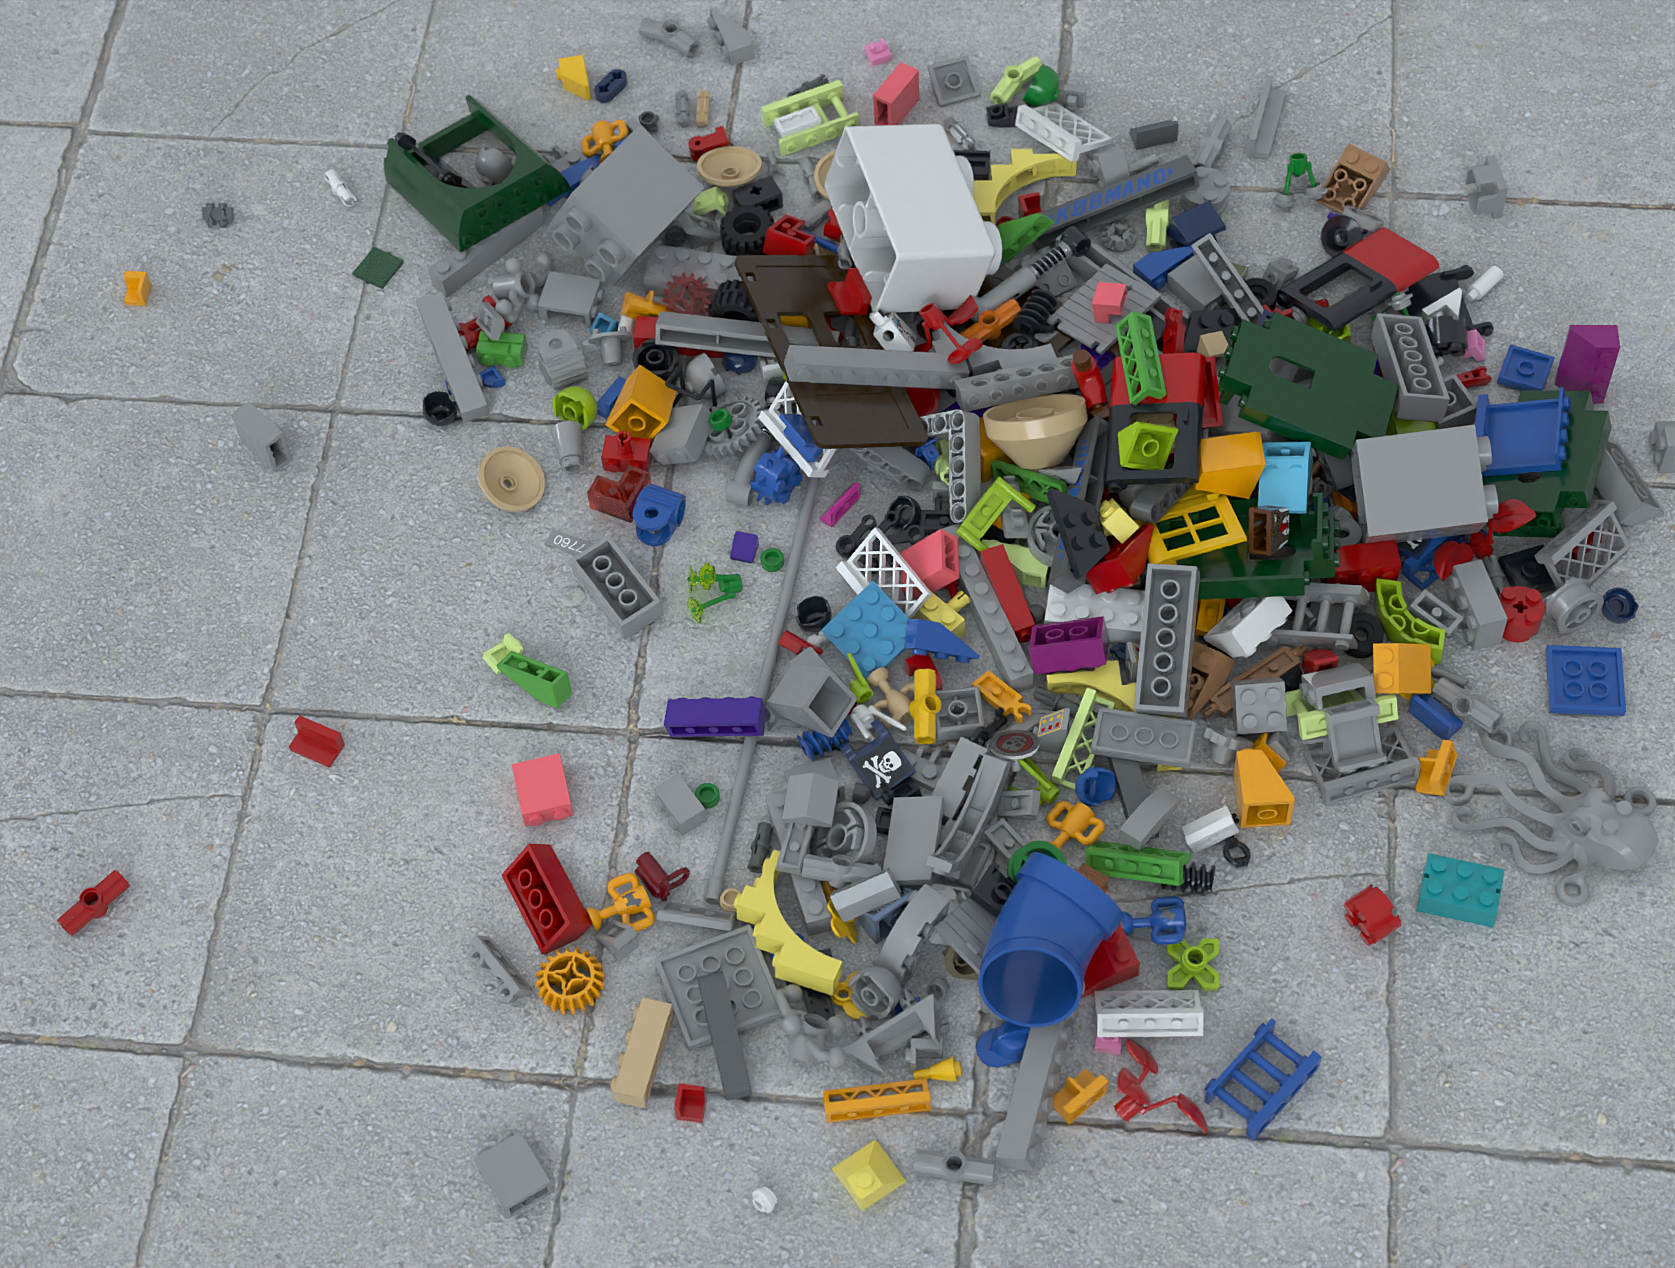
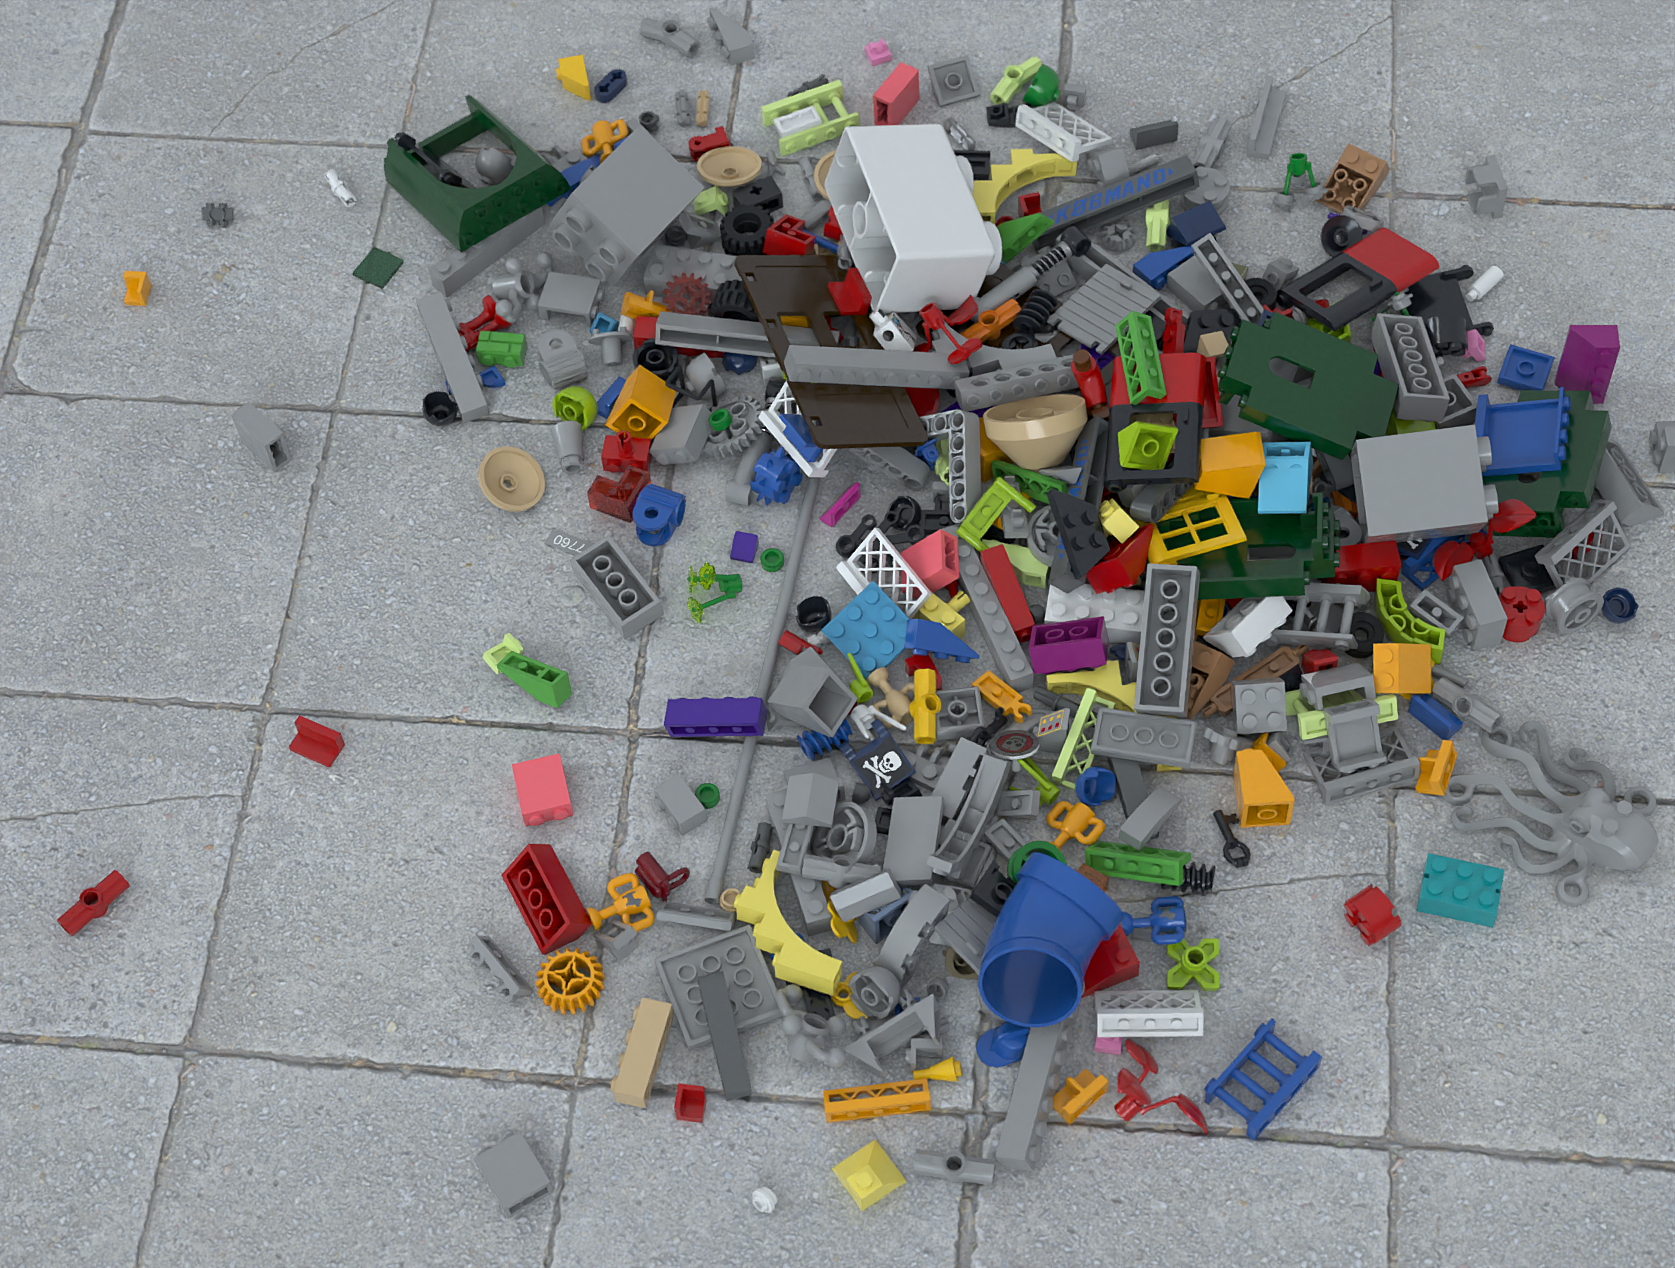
(490, 321): light grey plate -> none
(1108, 301): coral piece -> none
(1210, 829): white panel -> none
(1268, 529): reddish brown torso -> none
(1446, 306): white slope -> none
(1585, 680): blue plate -> none

